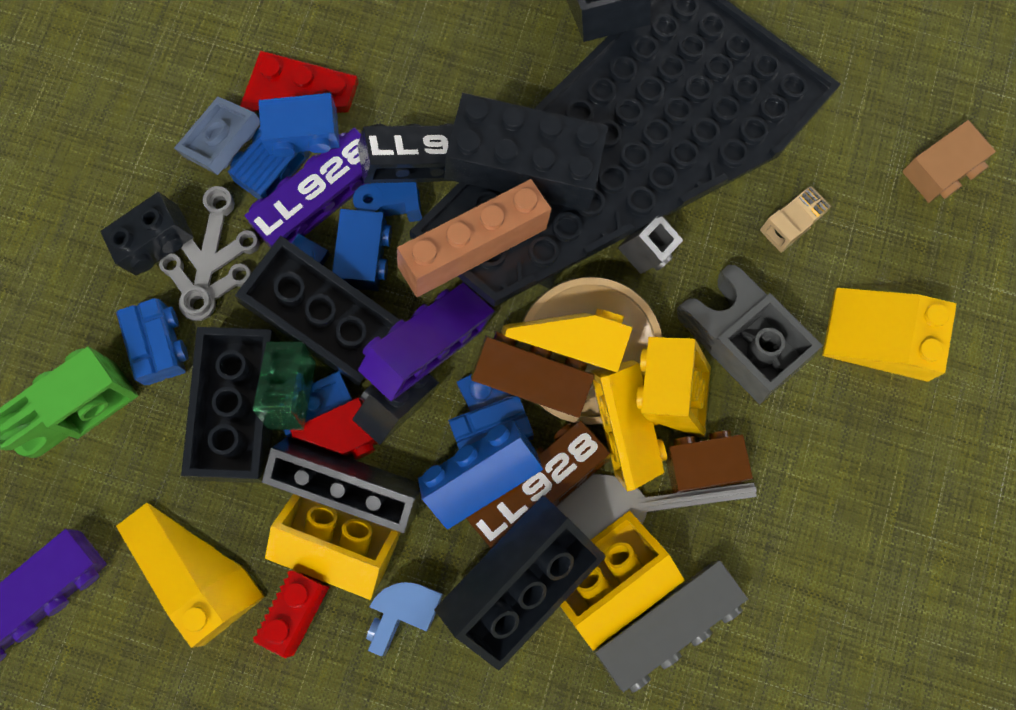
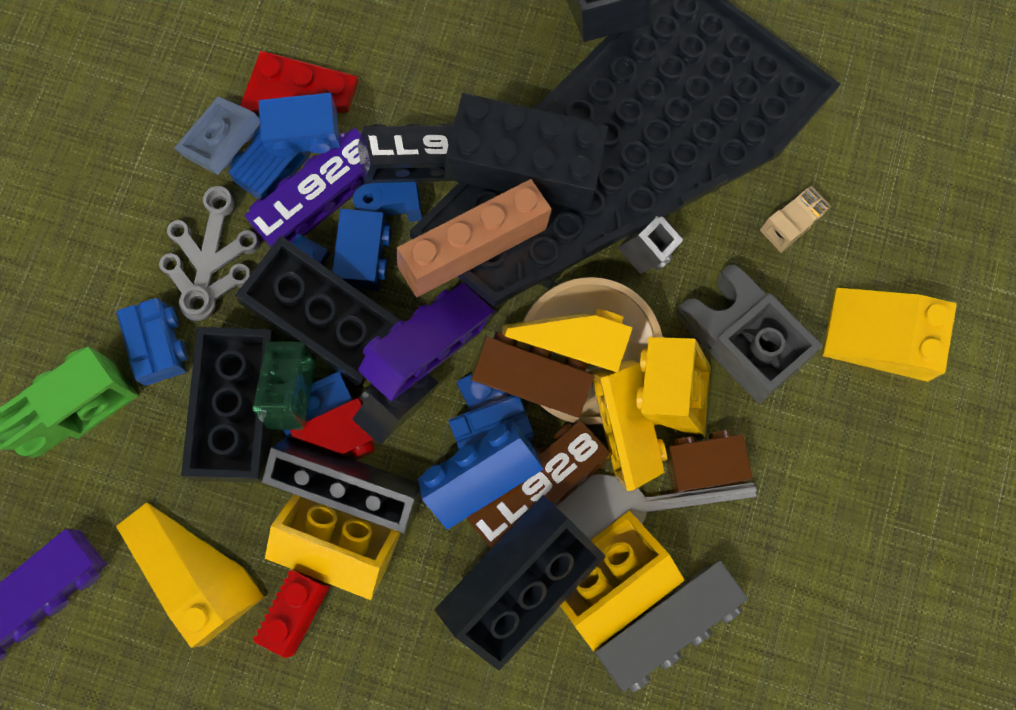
(146, 234): black brick -> none
(398, 603): medium blue brick -> none
(949, 161): medium nougat brick -> none

